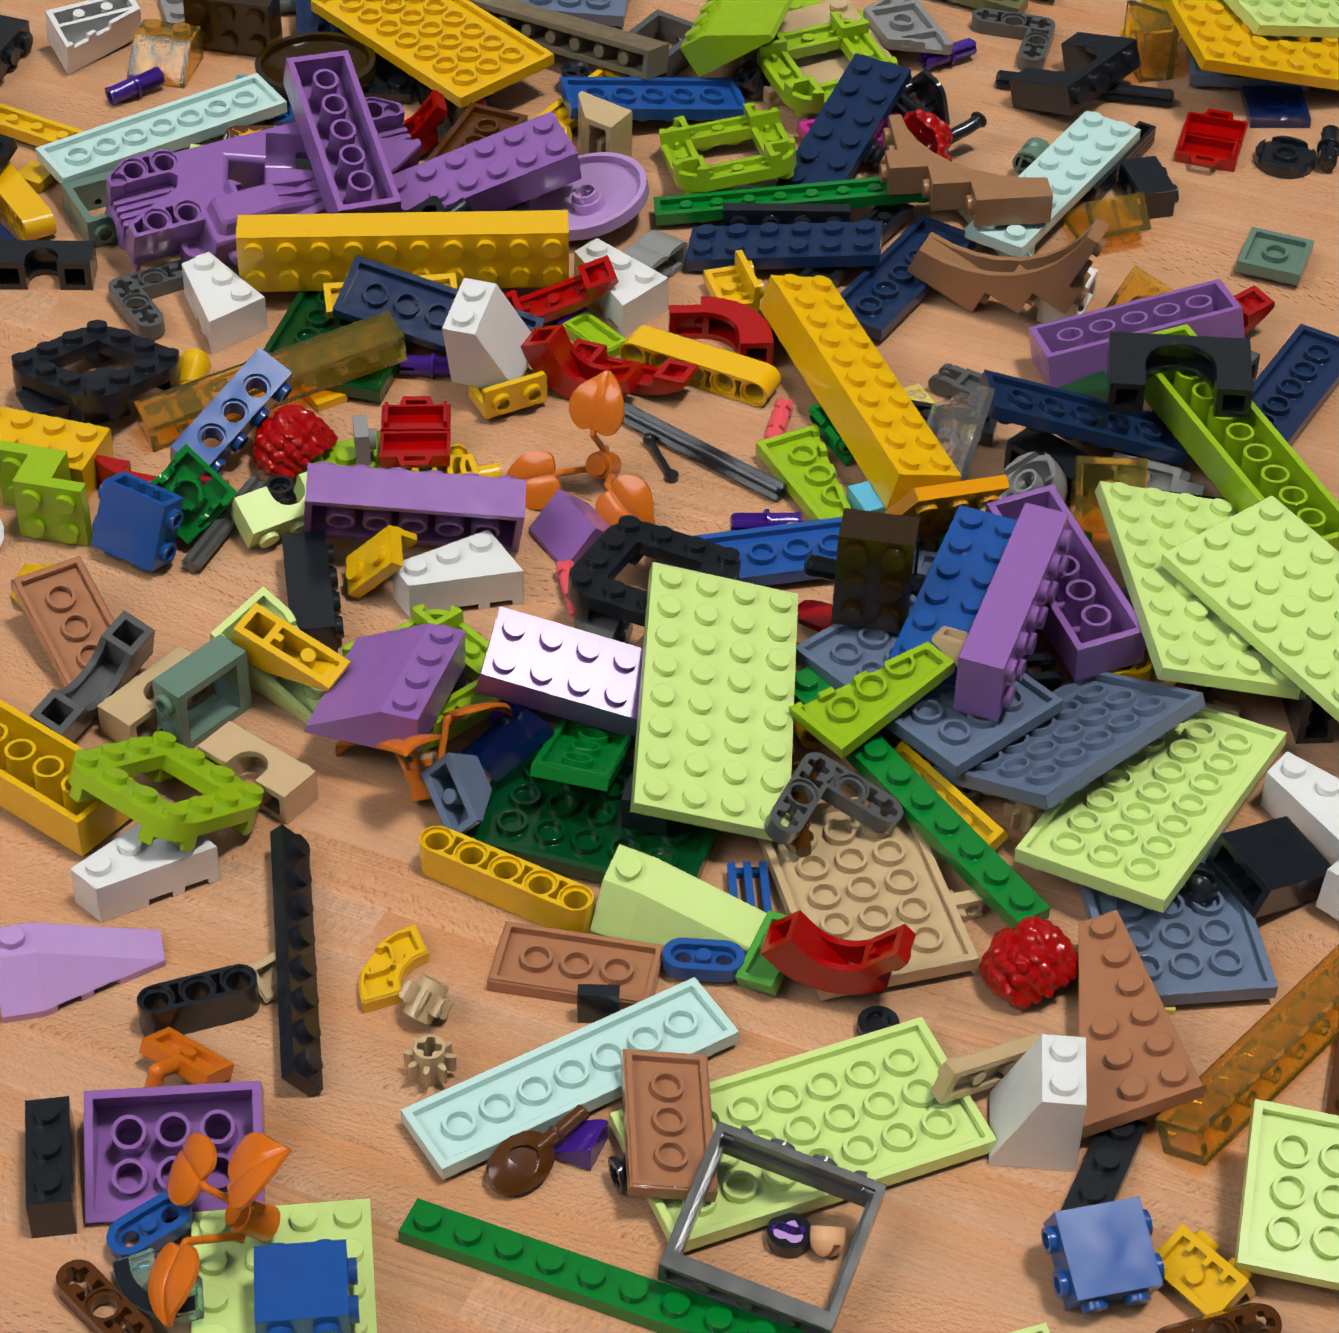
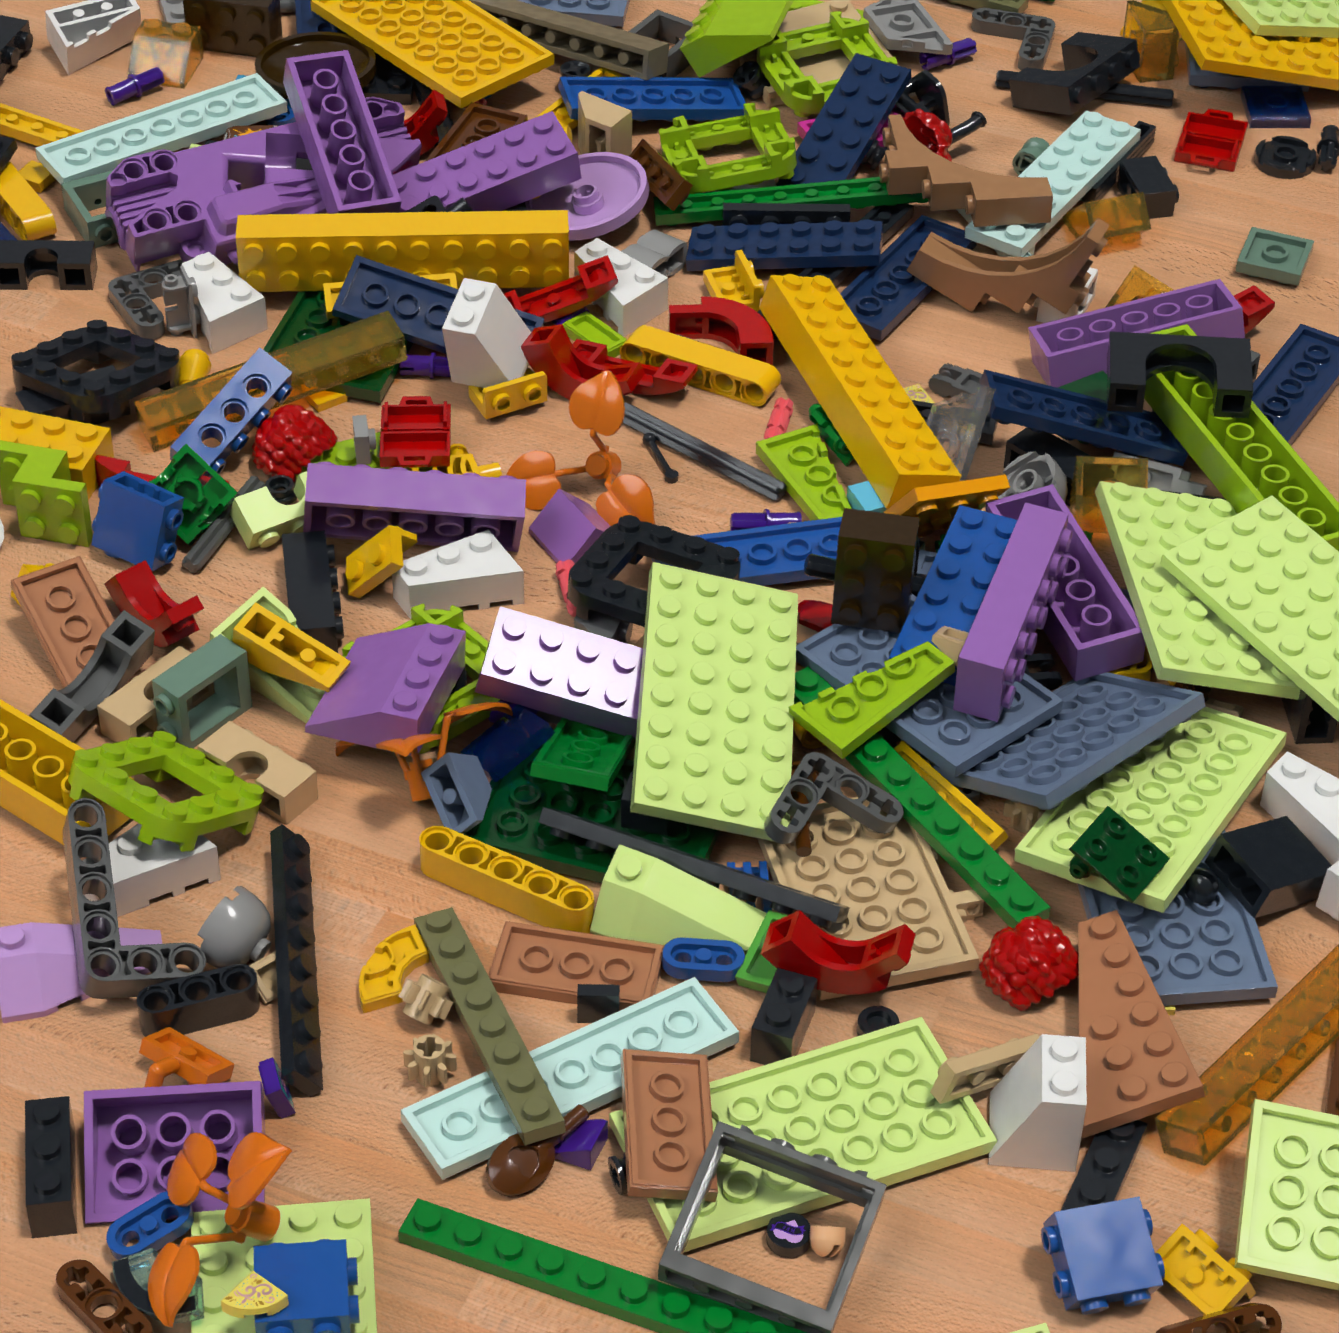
(102, 917): none -> dark grey beam
(143, 598): none -> red arch
(185, 314): none -> light grey hinge
(236, 930): none -> light grey cylinder
(254, 1297): none -> light yellow tile
(276, 1088): none -> dark purple tile
(490, 1028): none -> olive plate
(662, 177): none -> reddish brown plate
(745, 885): none -> black plate
(783, 1017): none -> black brick
(1117, 855): none -> dark green hinge

